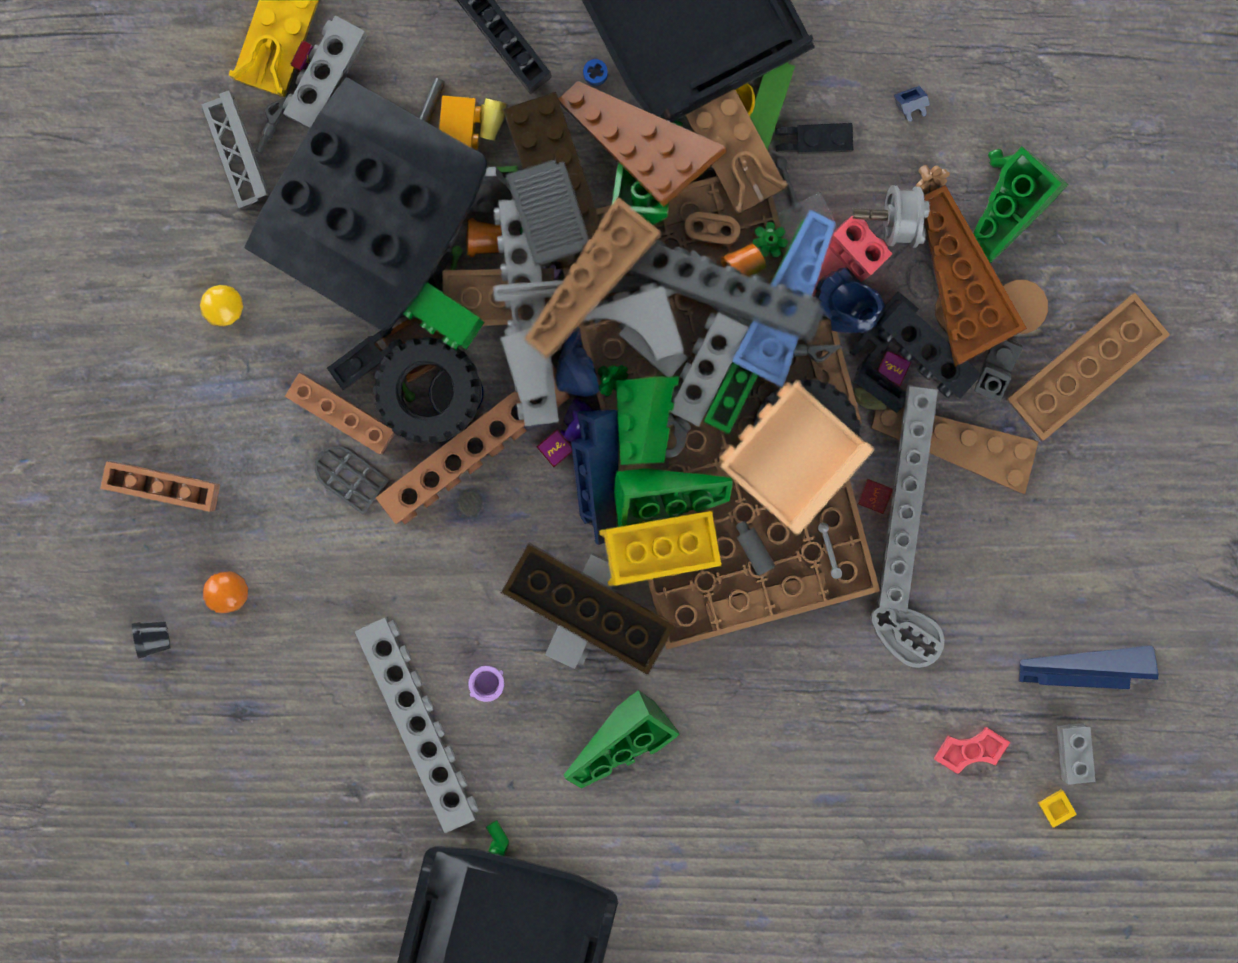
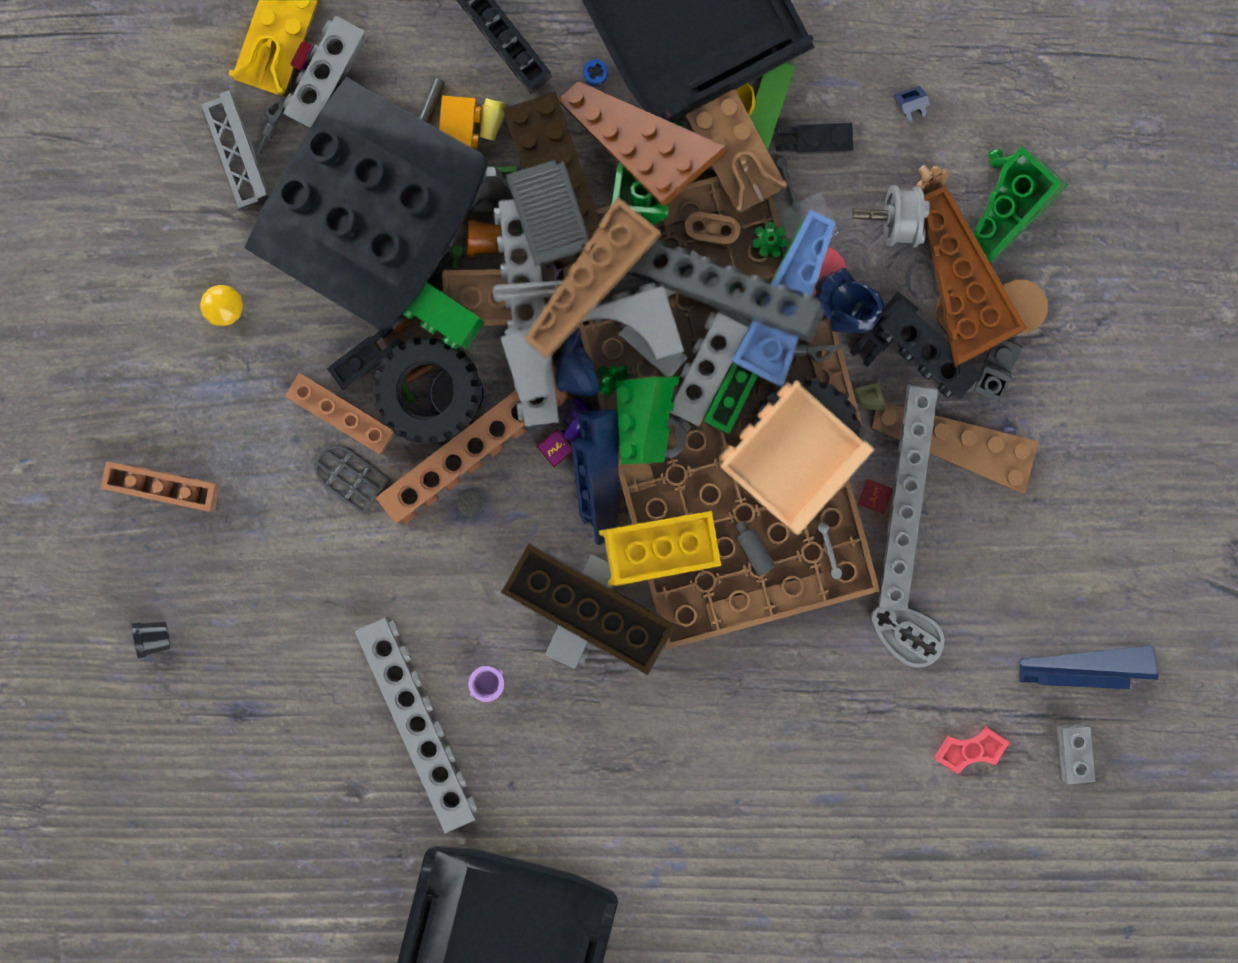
(225, 592): orange hair -> none
(499, 839): green arm -> none
(628, 732): green wedge -> none
(661, 494): green wedge -> none
(747, 260): orange piece -> none
(853, 252): coral brick -> none
(880, 386): black tile -> none
(894, 367): magenta tile -> none
(1057, 808): yellow tile -> none
(1088, 367): medium nougat plate -> none

